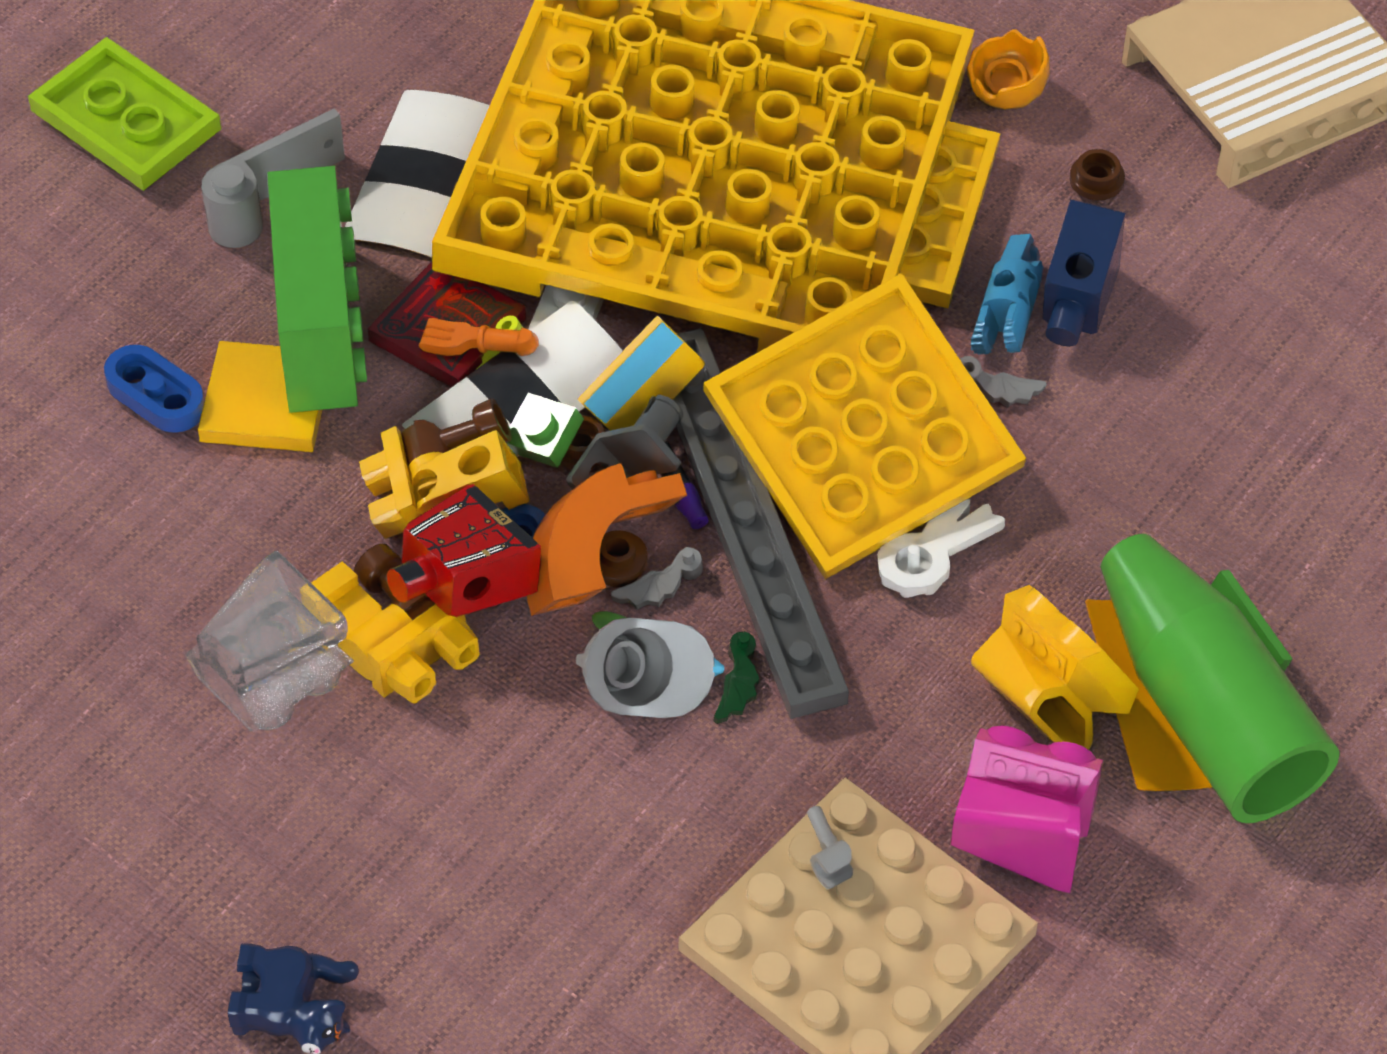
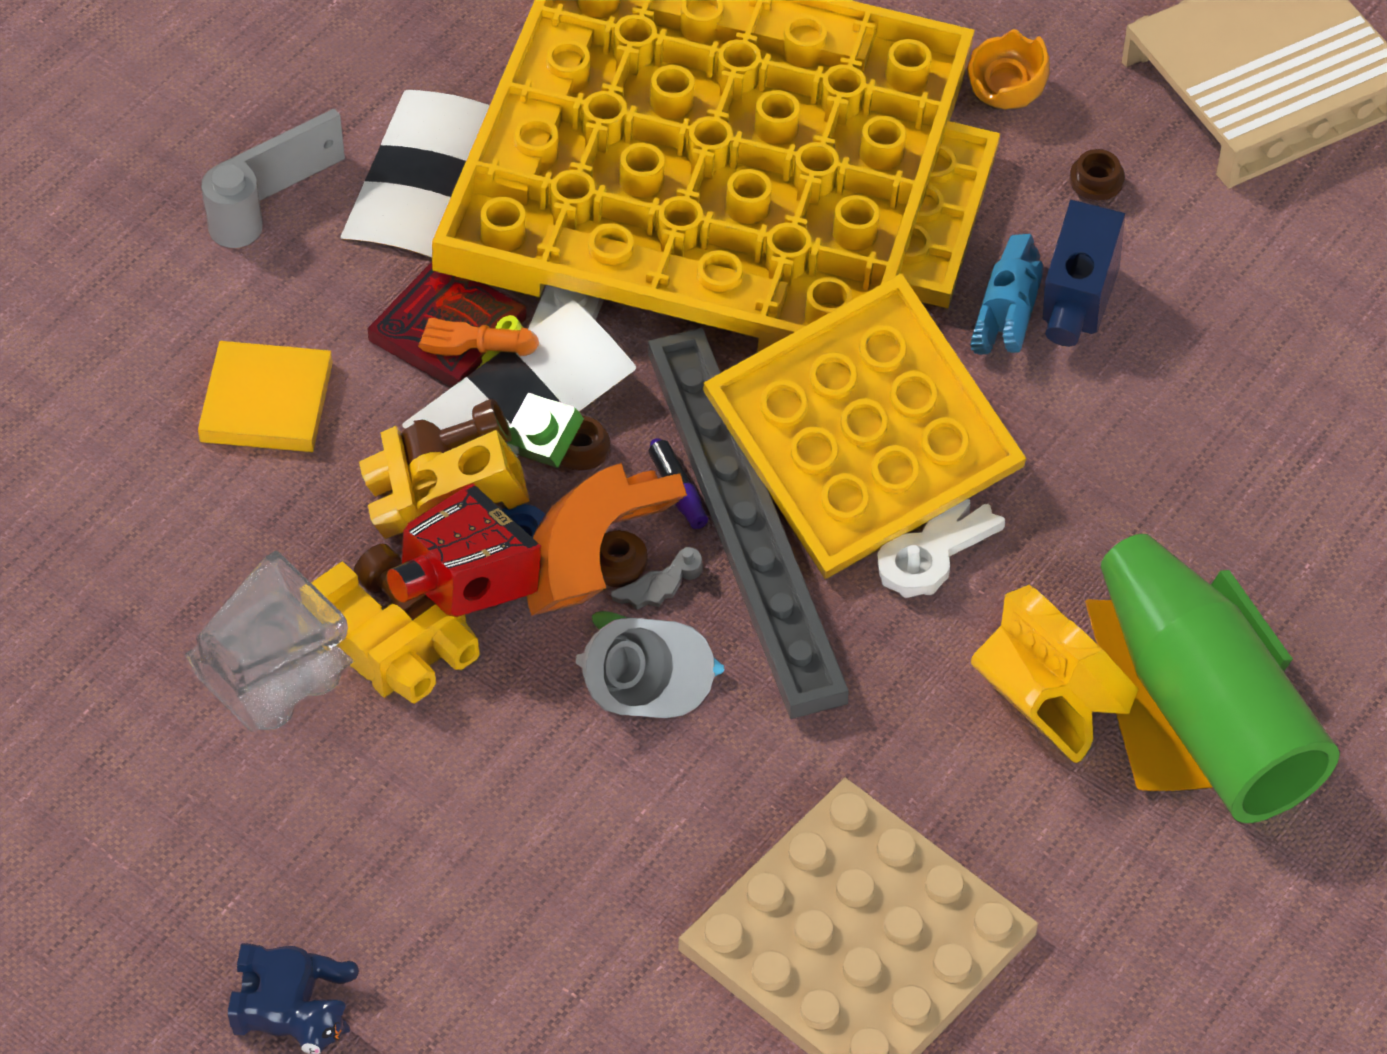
(124, 113): lime plate -> none
(159, 391): blue plate -> none
(315, 289): bright green brick -> none
(636, 447): dark grey bracket -> none
(648, 367): slope -> none
(741, 681): dark green piece -> none
(833, 862): light grey hand -> none
(1003, 386): light grey piece -> none
(1027, 804): dark pink piece -> none

